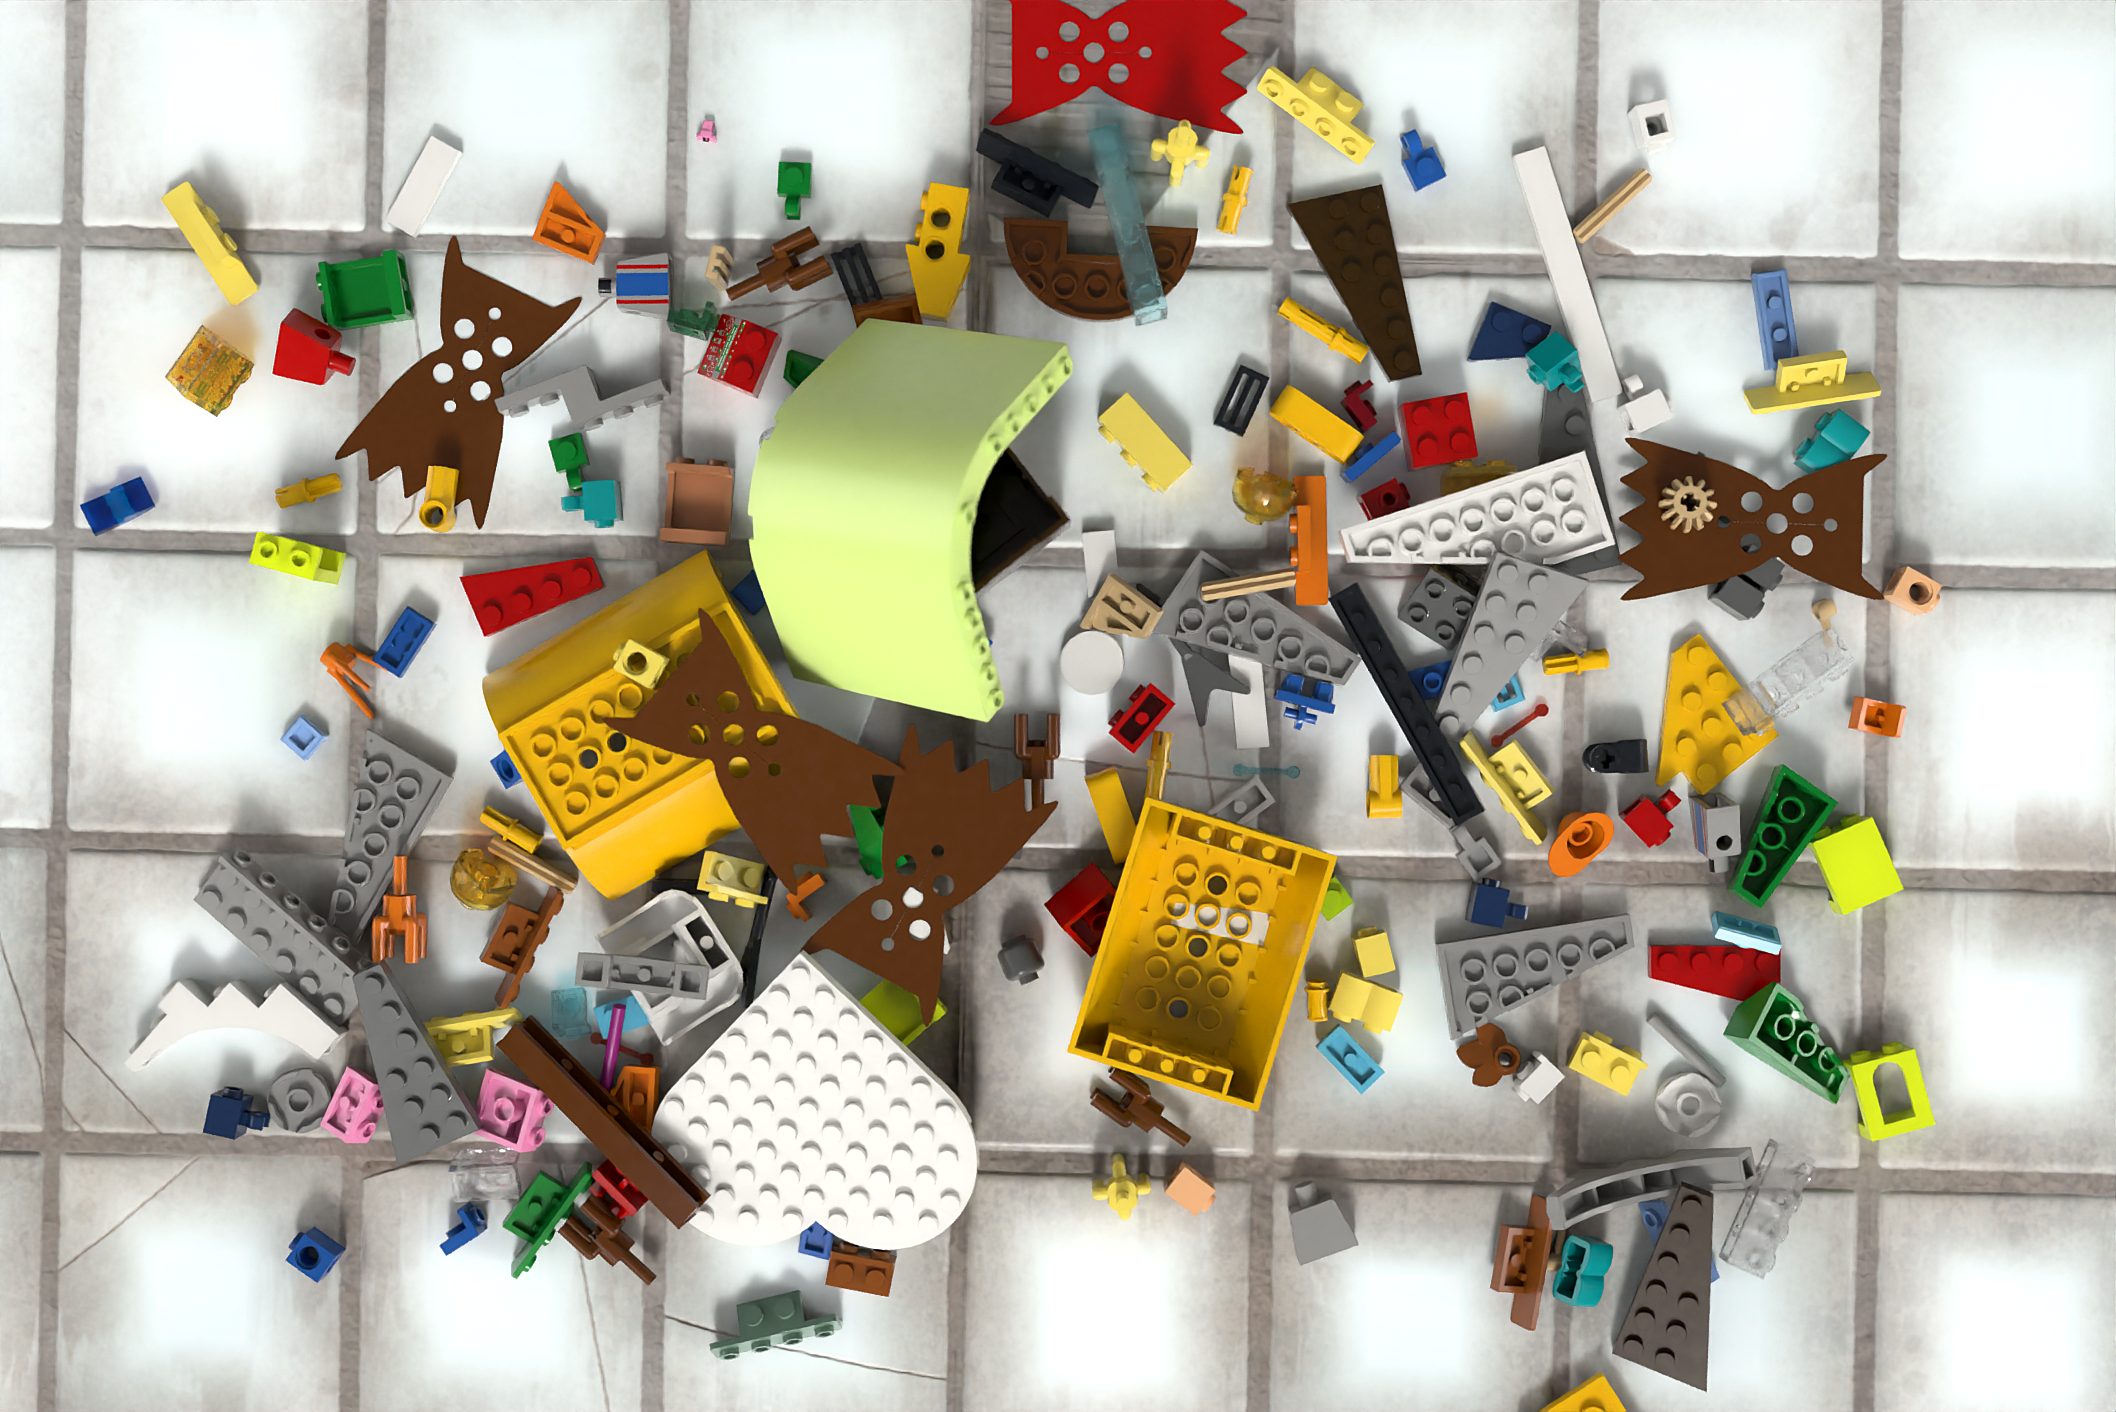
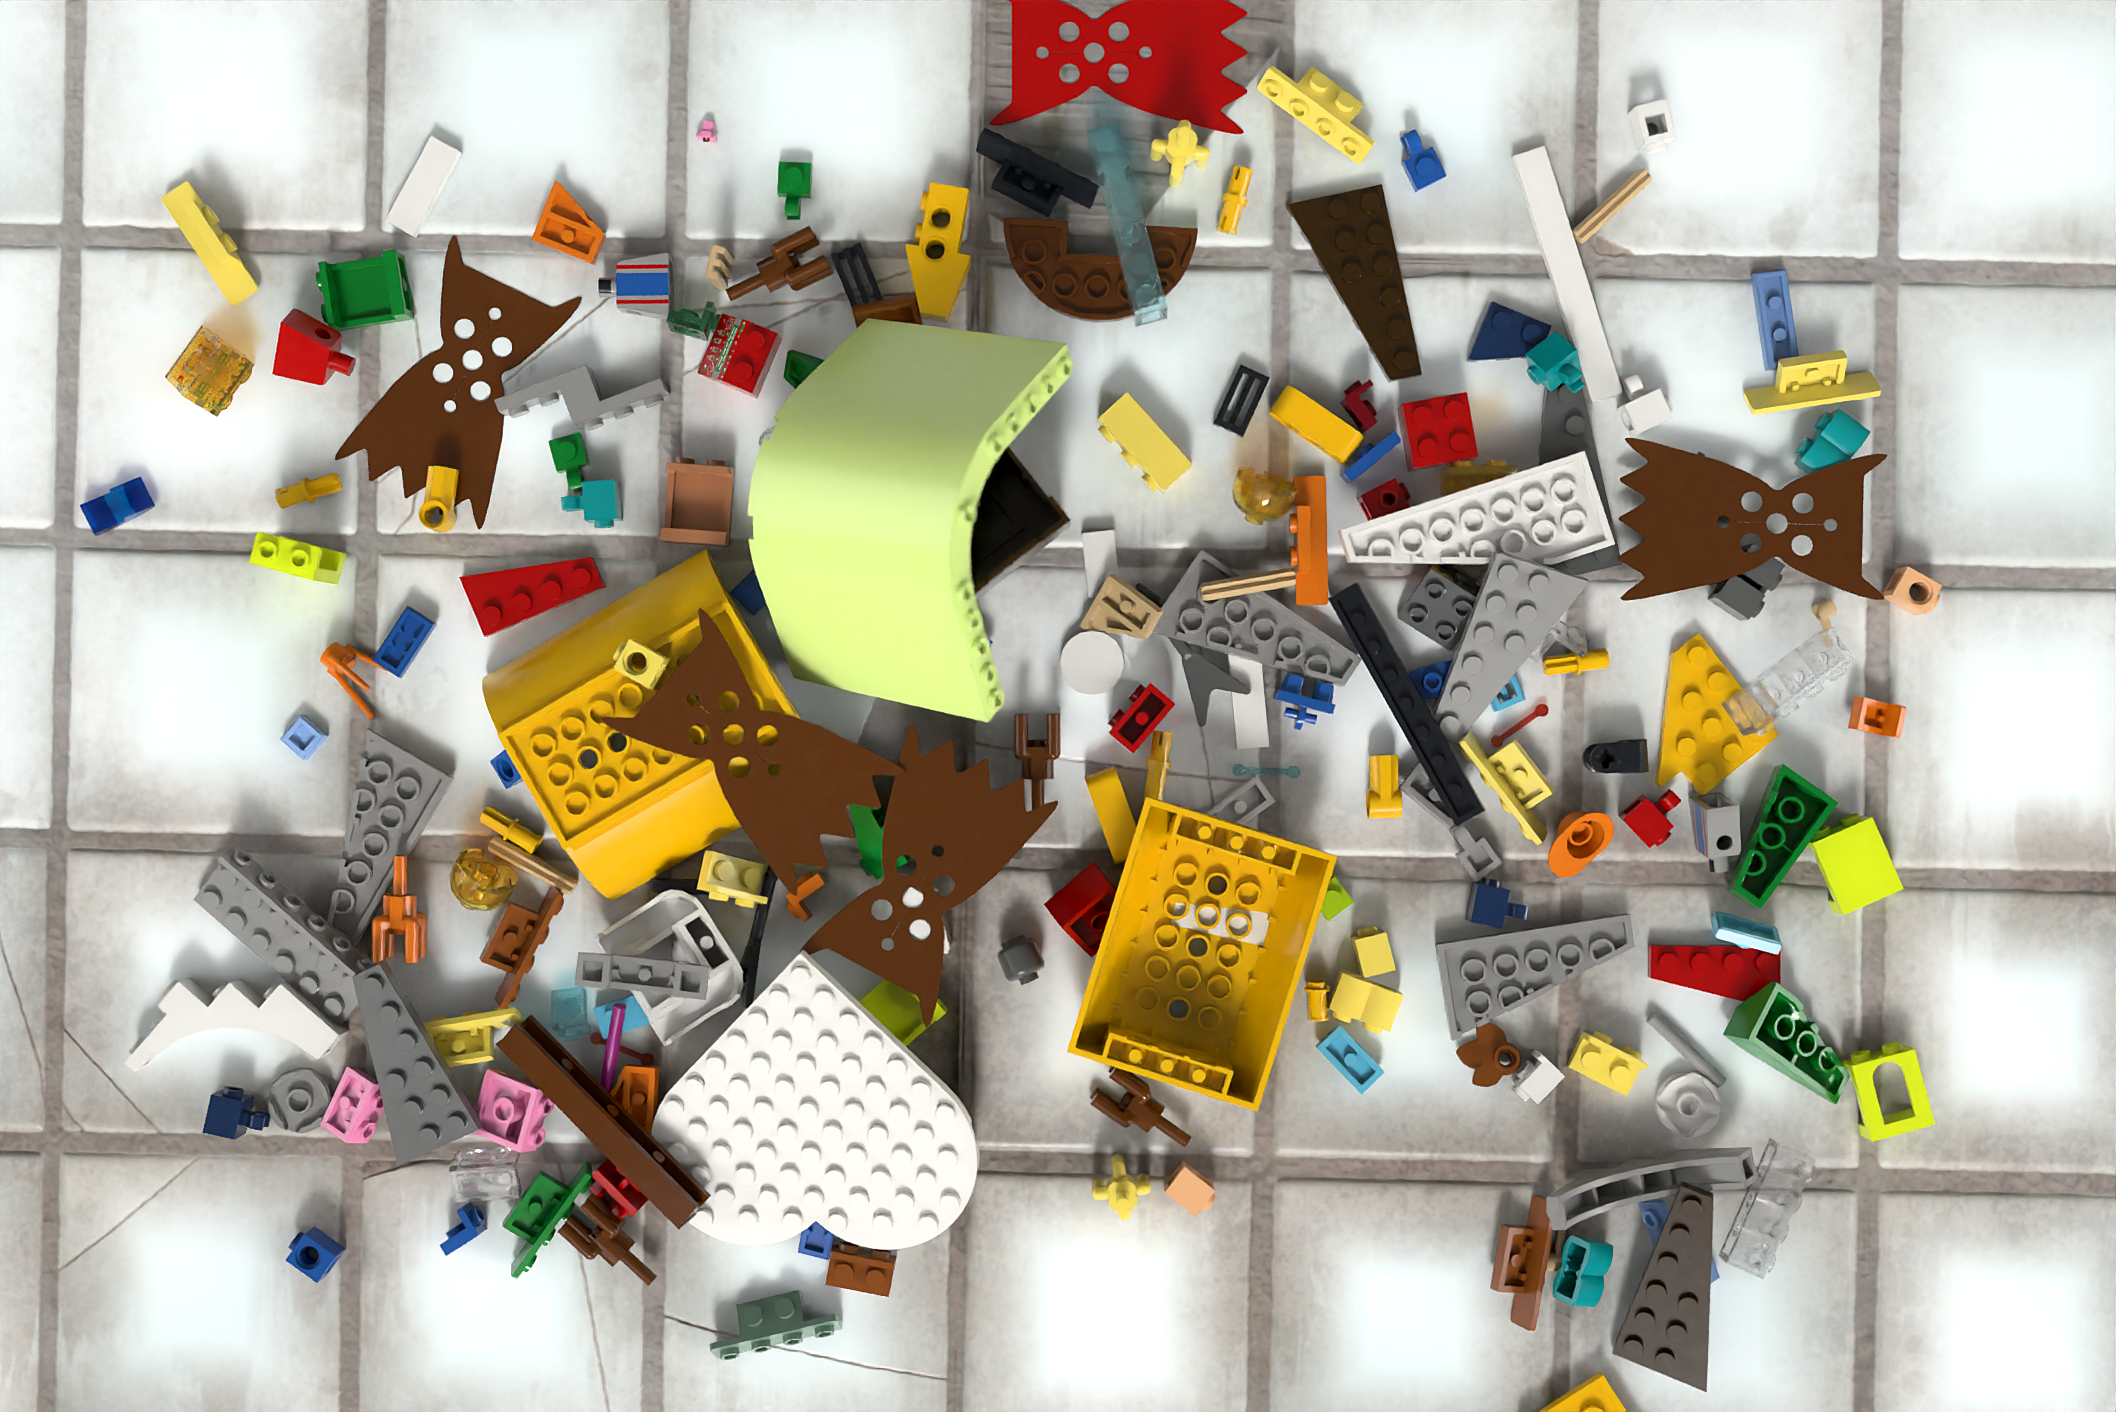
(1318, 1225): light grey torso -> none
(1334, 337): yellow pin -> none
(1695, 496): tan gear -> none

